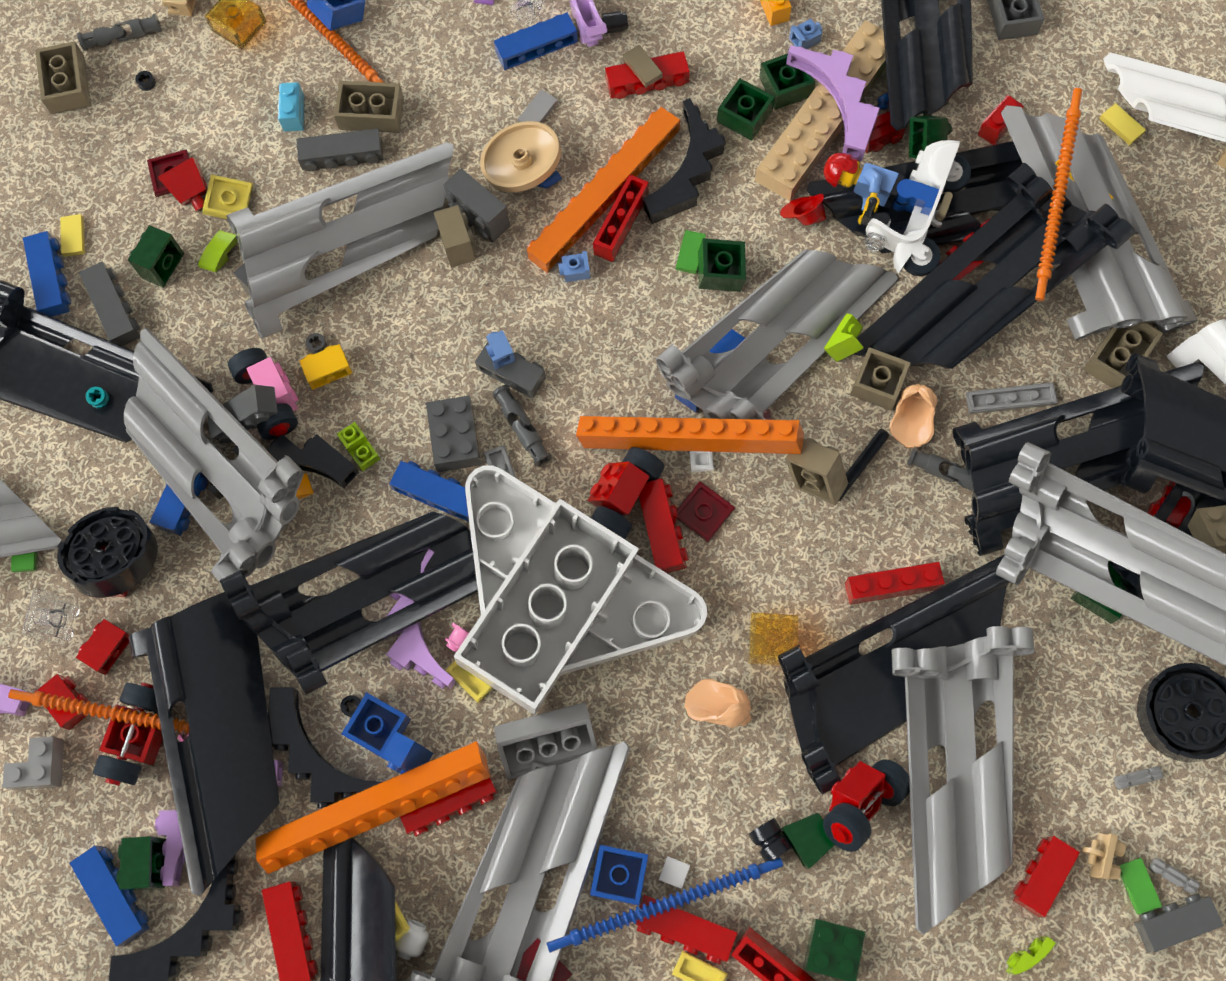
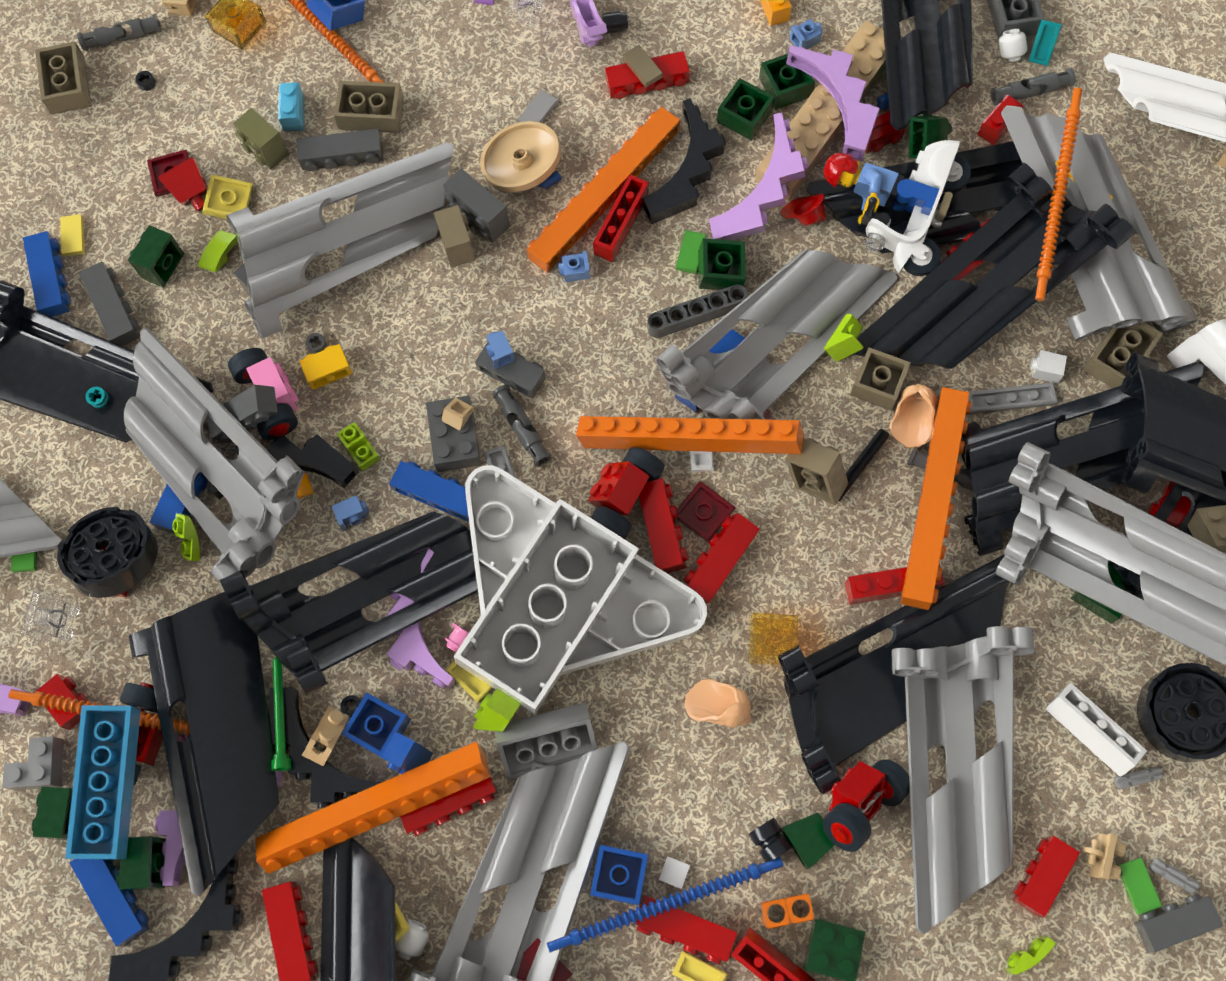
(52, 813): none -> dark green brick
(103, 647): red brick -> none
(103, 782): none -> dark azure brick
(184, 528): none -> lime slope
(260, 139): none -> olive brick
(281, 761): none -> green piece
(326, 735): none -> tan brick
(350, 512): none -> medium blue brick
(457, 413): none -> tan slope
(495, 712): none -> lime slope
(535, 41): blue brick -> none
(691, 319): none -> dark grey beam
(721, 556): none -> red brick
(784, 167): none -> lavender arch
(787, 905): none -> orange piece
(935, 499): none -> orange brick
(1012, 45): none -> white head
(1034, 86): none -> dark grey piece
(1044, 42): none -> teal tile
(1048, 366): none -> white brick
(1096, 730): none -> white brick
(1122, 124): light yellow tile -> none

